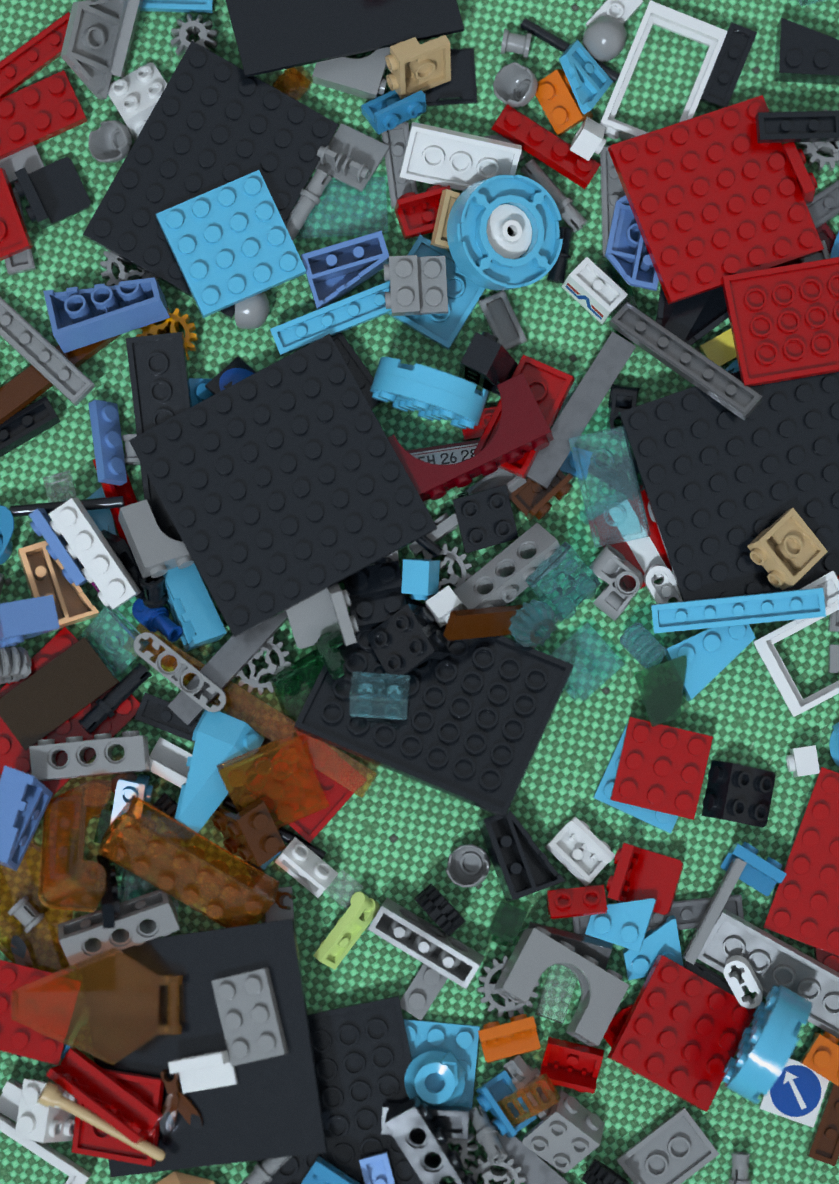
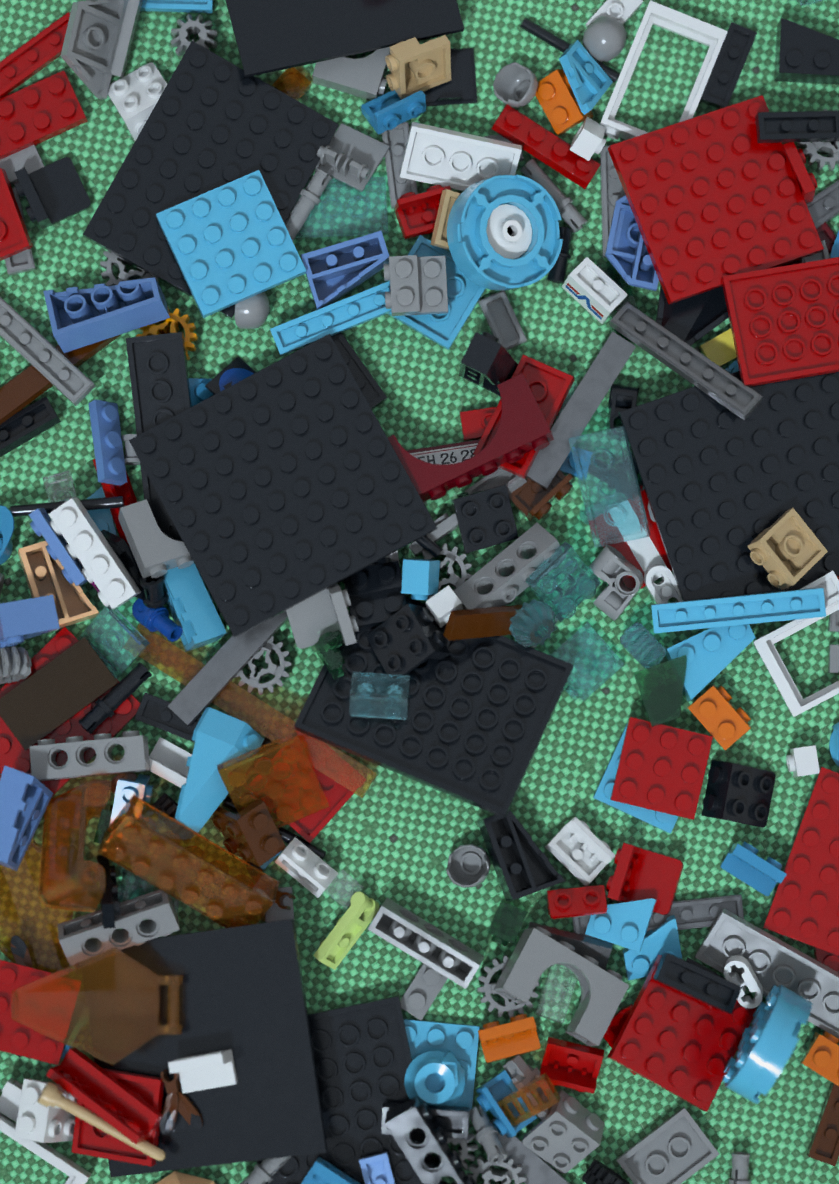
(26, 914): light grey bush -> none
(110, 142): light grey hair -> none
(182, 669): light grey beam -> none
(249, 1016): light grey plate -> none
(295, 683): clear green wing -> none
(430, 392): medium azure piece -> none
(439, 909): black tyre -> none
(515, 43): light grey bush -> none
(697, 983): none -> black plate
(714, 910): light grey tile -> none
(720, 716): none -> orange bracket
(796, 1094): blue piece -> none

